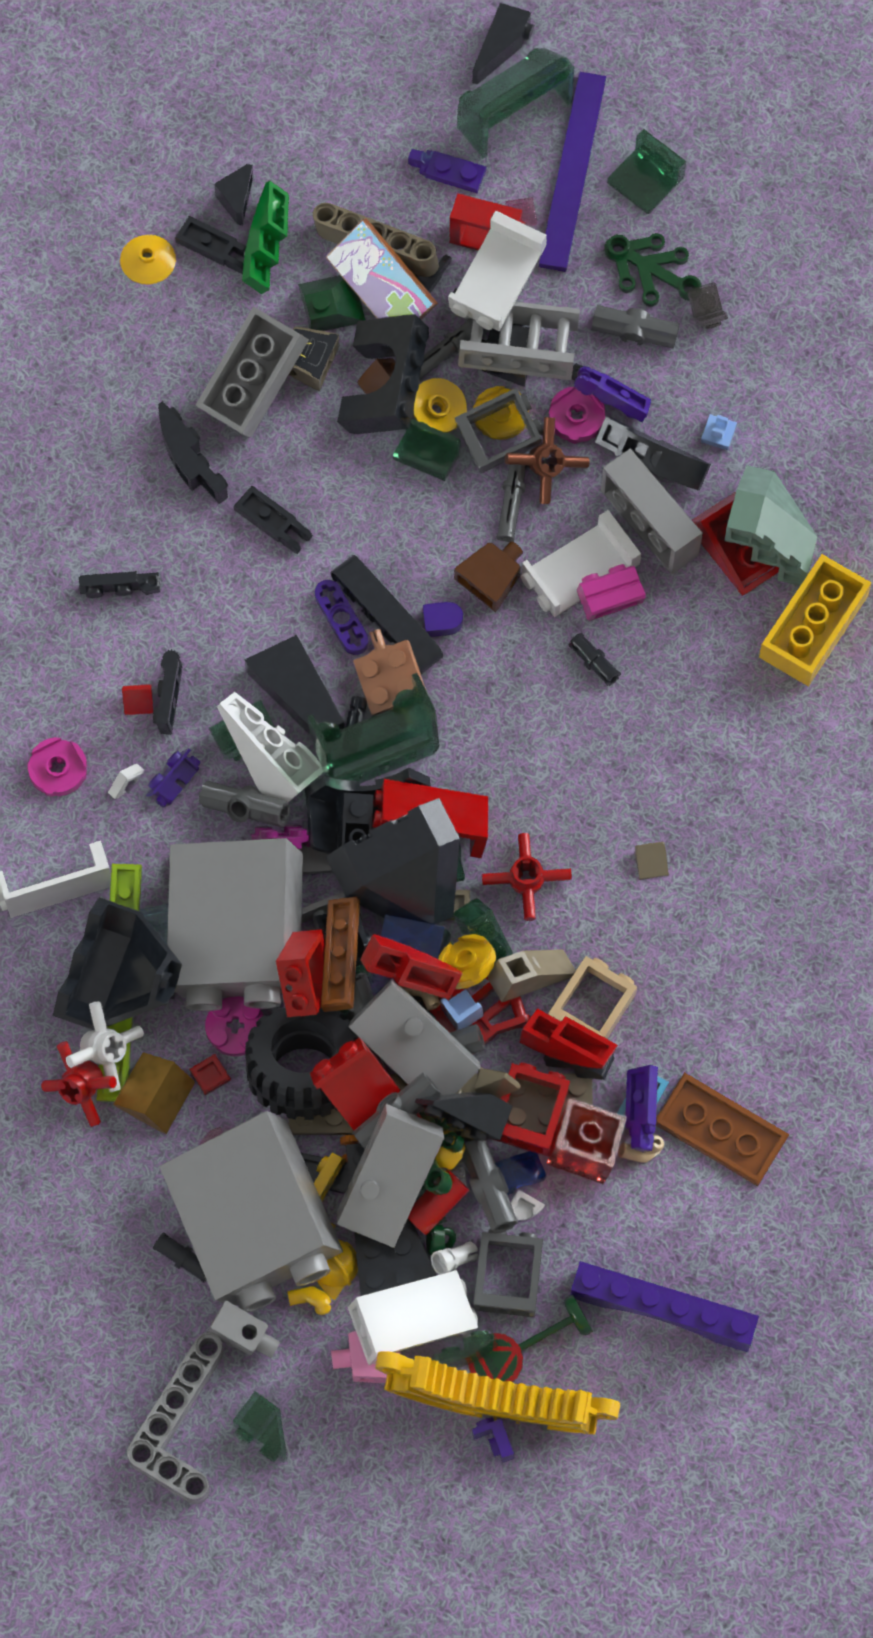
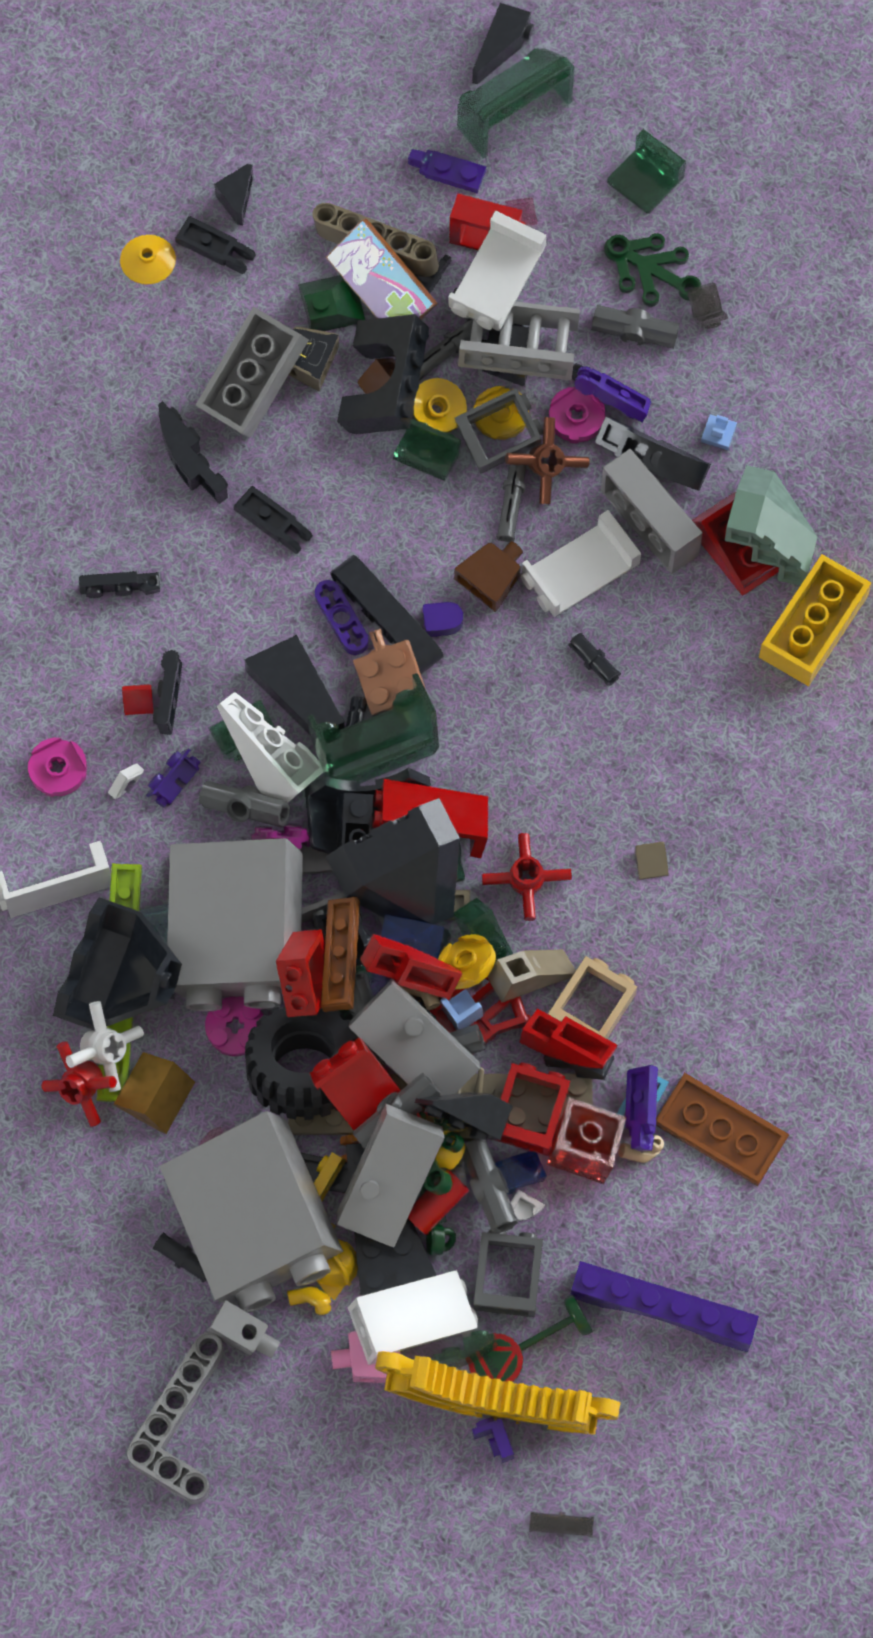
(210, 1074): red tile -> none
(262, 1423): clear green slope -> none
(266, 232): green slope -> none
(449, 1259): white pin -> none
(495, 1083): dark tan slope -> none
(561, 1524): none -> clear smoke pin
(572, 171): dark purple tile -> none
(610, 592): dark pink brick -> none

